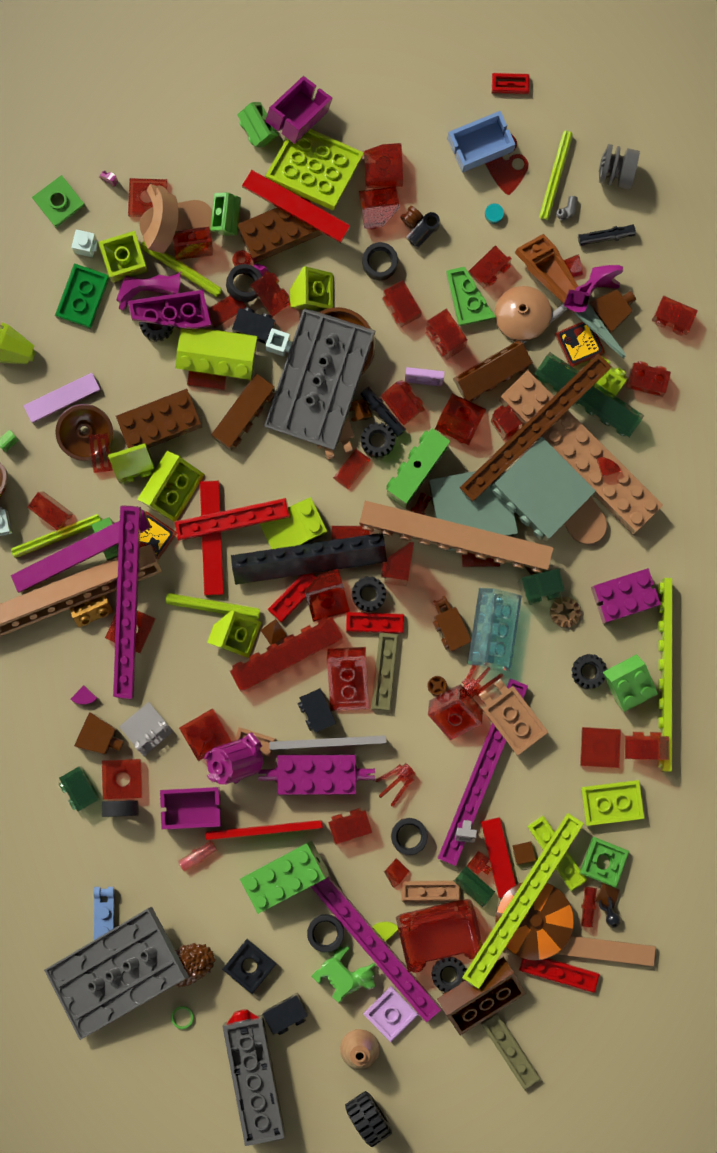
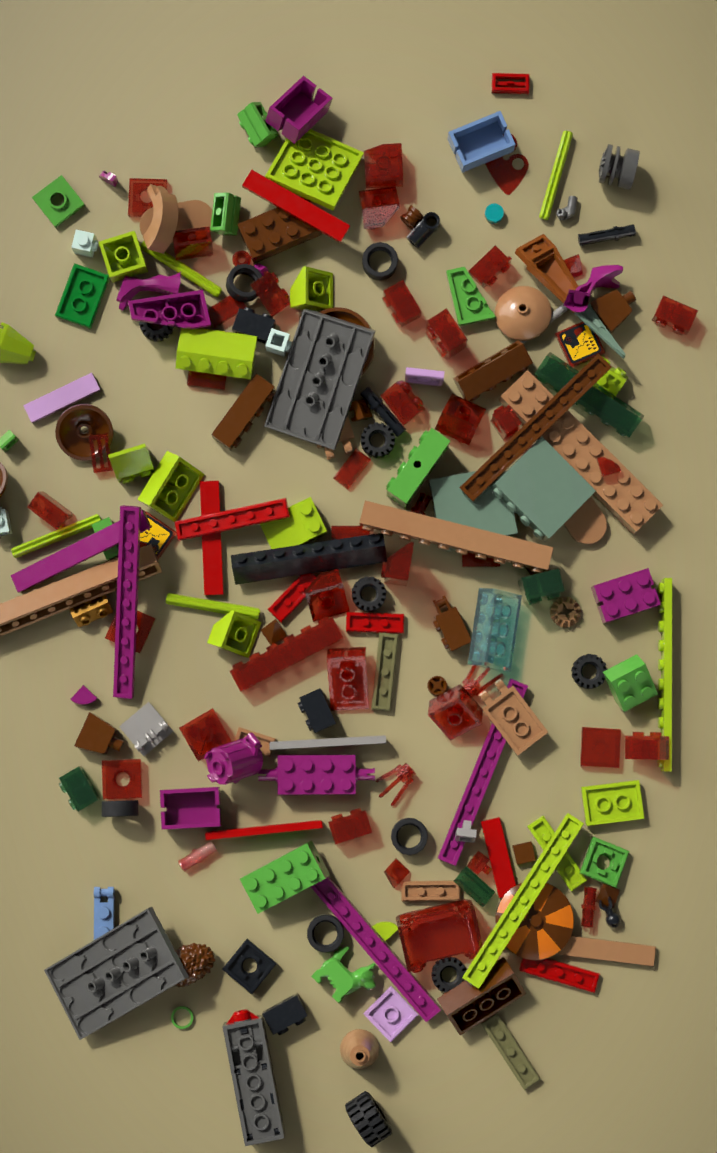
(159, 420): reddish brown brick -> none
(648, 379): clear red brick -> none

